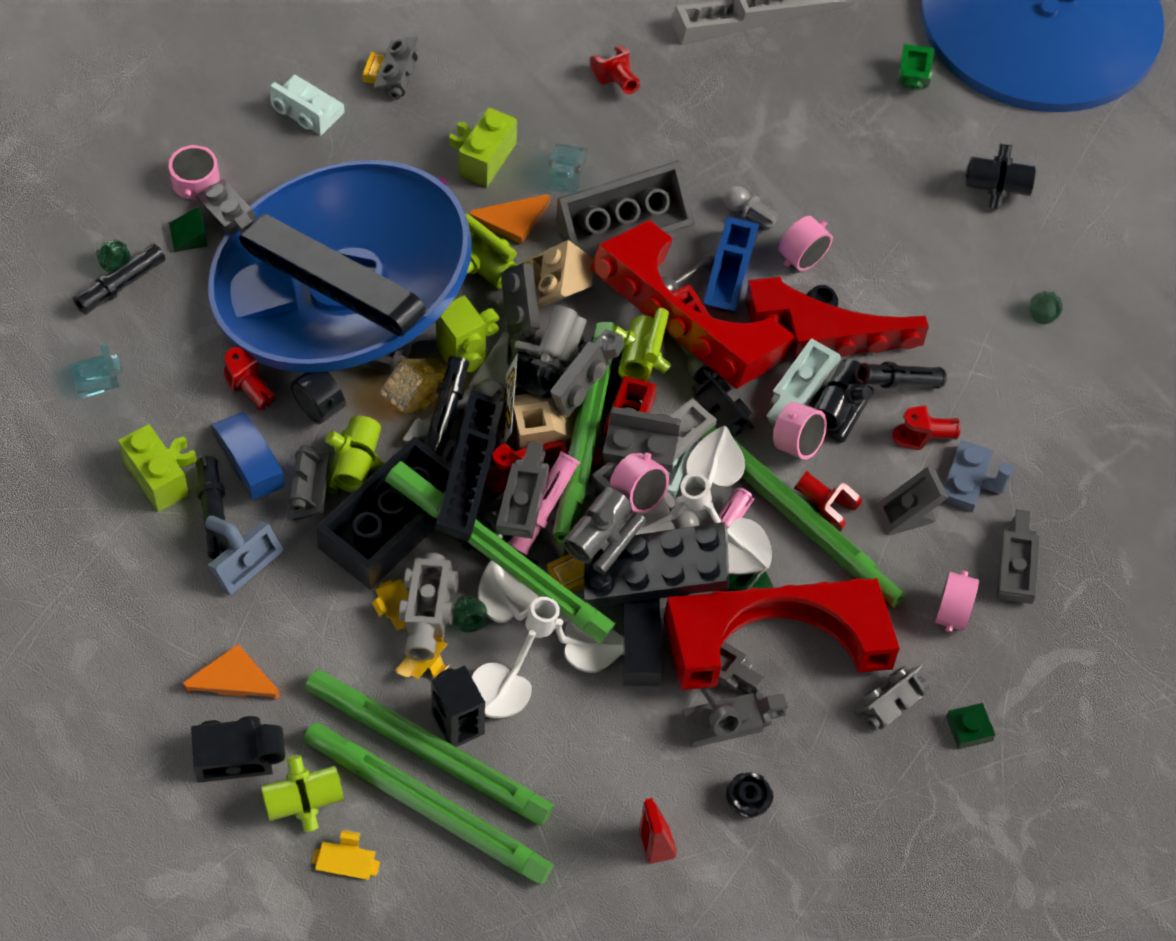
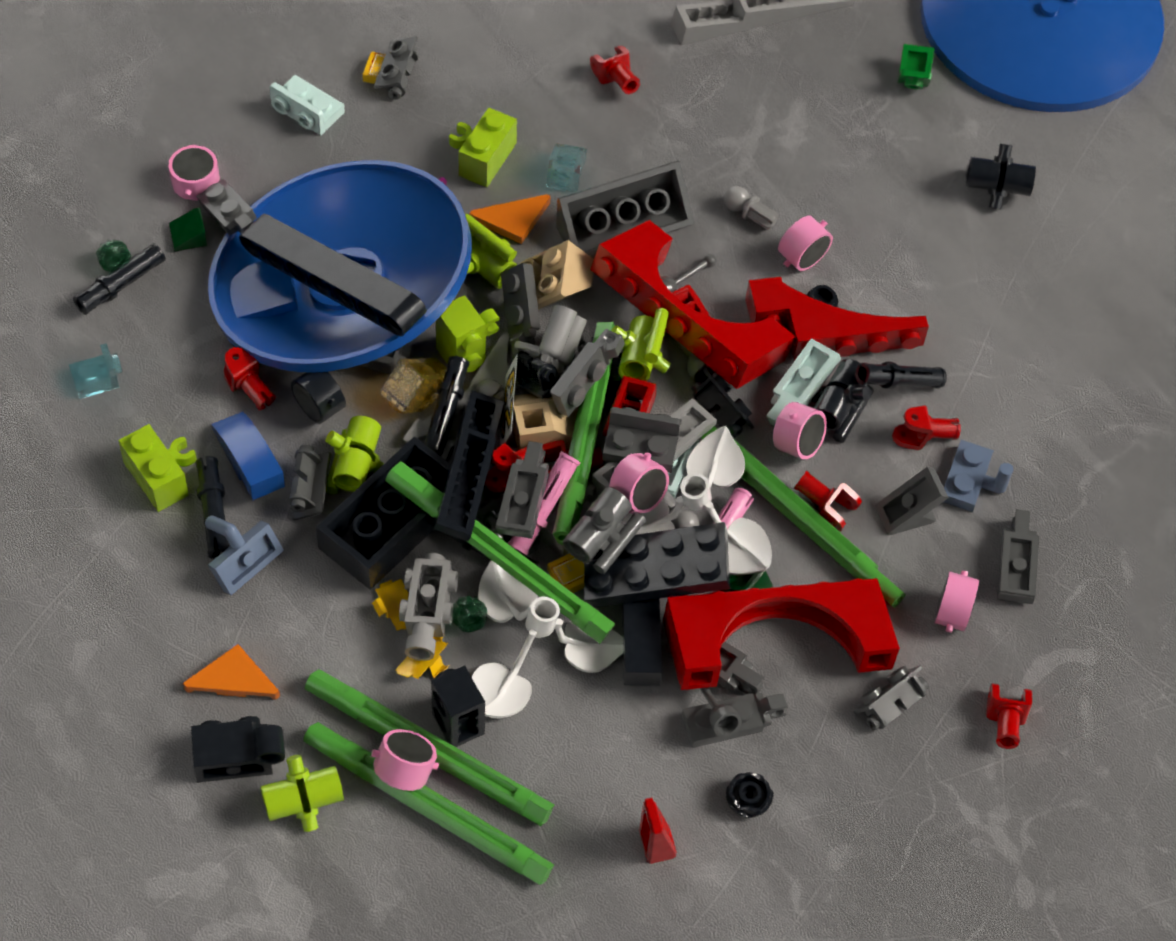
(346, 858): yellow piece -> none
(404, 759): none -> bright pink piece
(731, 264): blue slope -> none
(970, 725): dark green plate -> none
(1009, 715): none -> red piece
(1045, 307): clear green plate -> none

